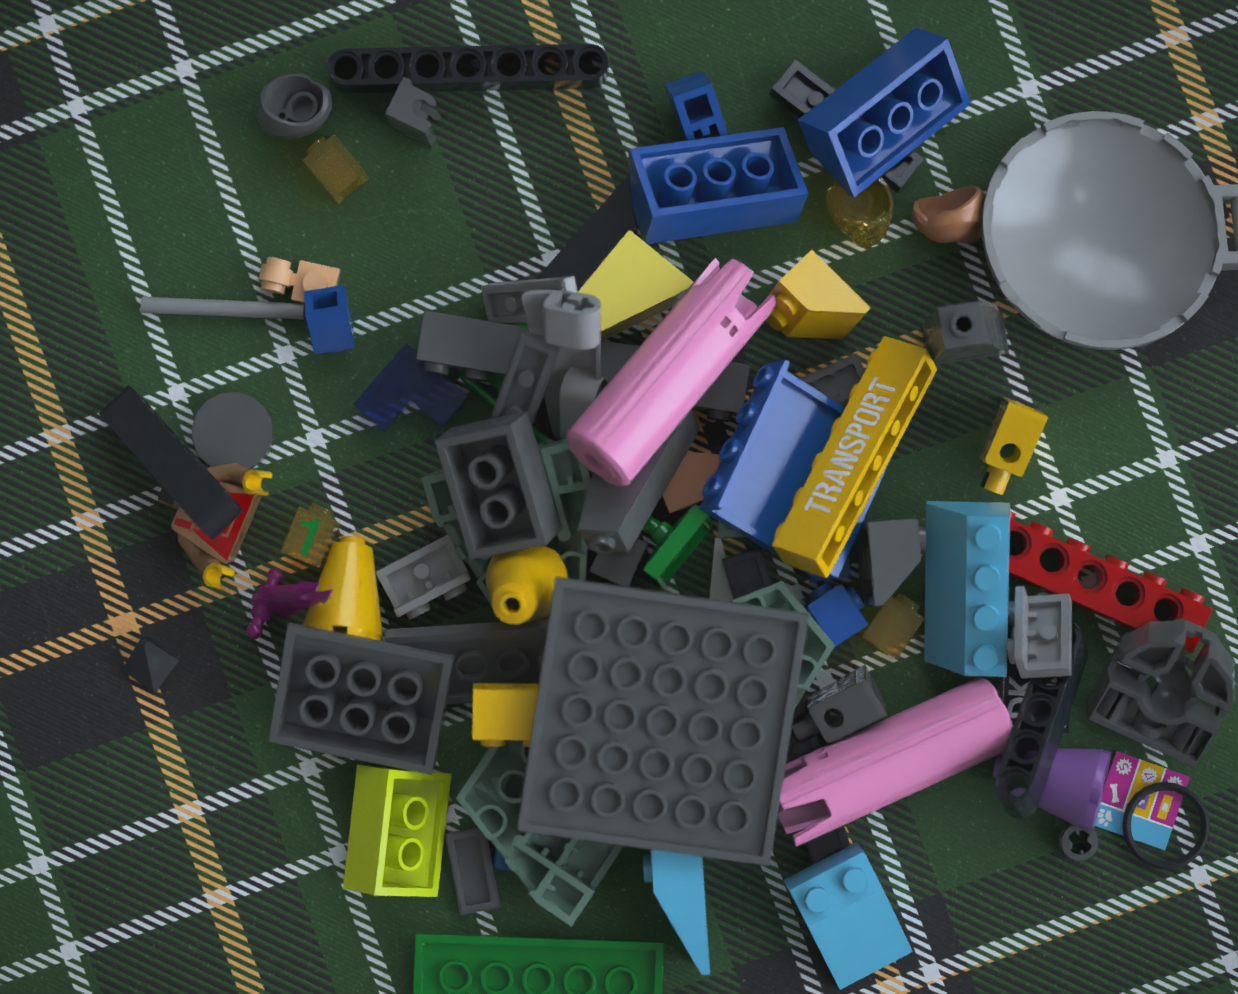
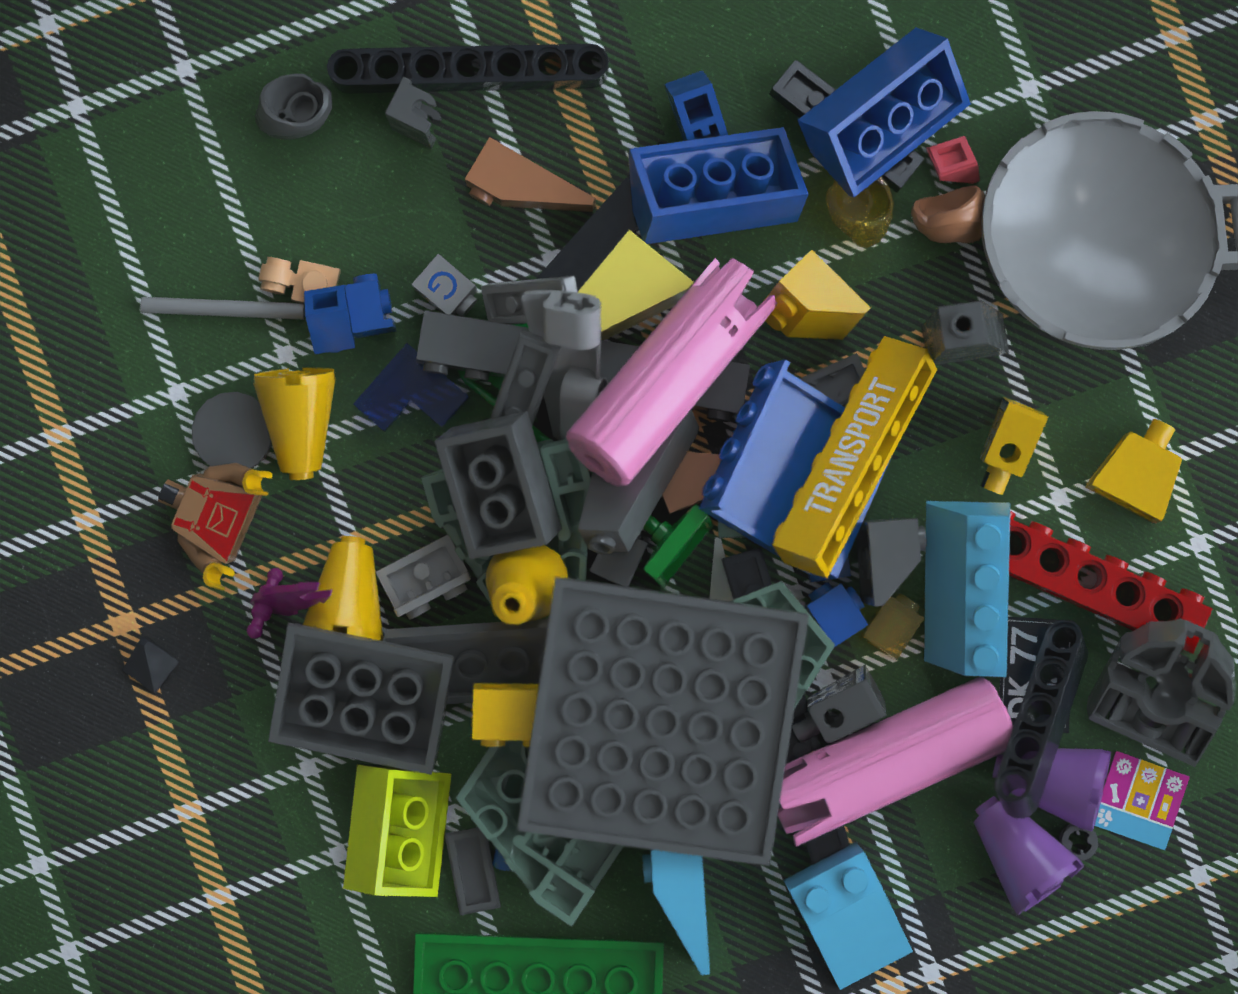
(171, 462): black beam -> none
(297, 416): none -> yellow cone
(311, 535): clear yellow brick -> none
(335, 168): clear yellow brick -> none
(369, 307): none -> blue brick
(446, 288): none -> light grey brick
(515, 181): none -> nougat slope
(954, 161): none -> coral slope
(1023, 855): none -> medium lavender cone
(1041, 634): light grey bracket -> none
(1140, 472): none -> yellow torso
(1204, 831): black tyre -> none

